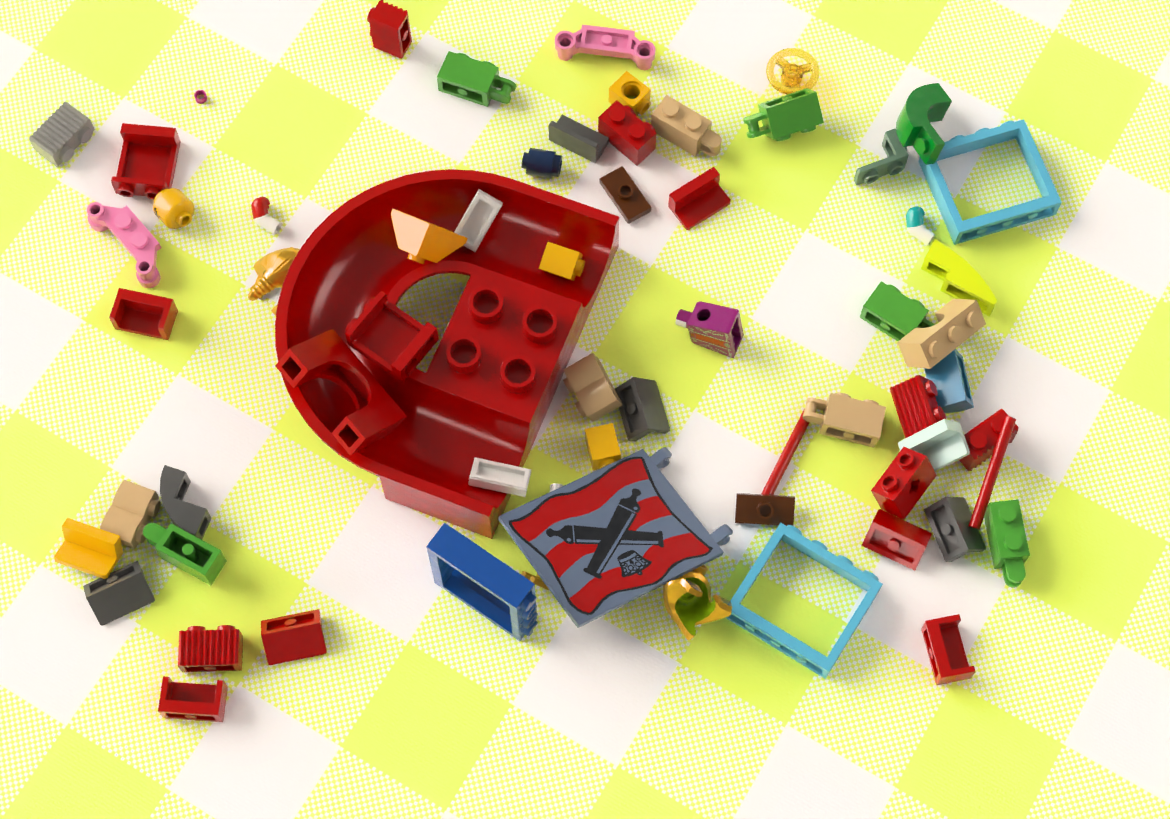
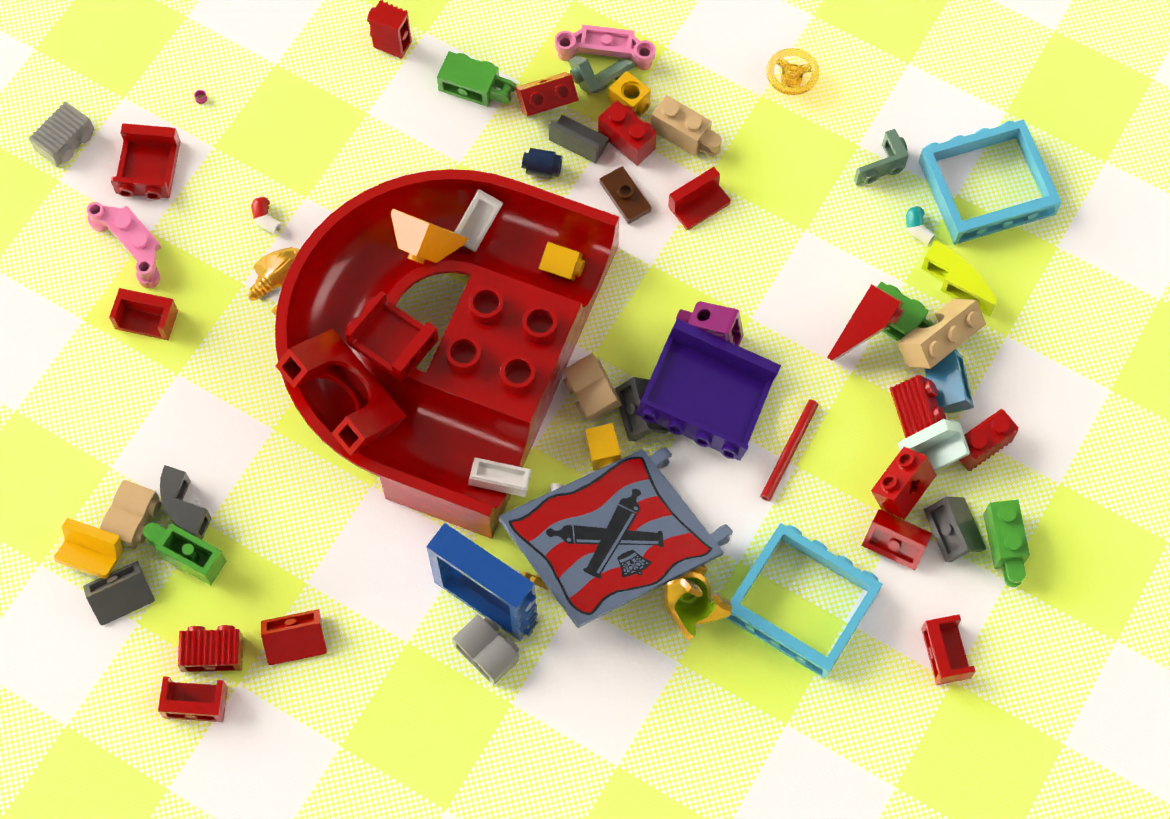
(173, 208): yellow head -> none
(486, 649): none -> light grey brick
(546, 94): none -> red brick
(594, 83): none -> sand green bracket
(707, 390): none -> dark purple panel
(764, 509): reddish brown plate -> none
(786, 115): bright green brick -> none
(847, 418): tan brick -> none
(870, 318): none -> red slope
(914, 125): green arch -> none
(992, 472): red piece -> none

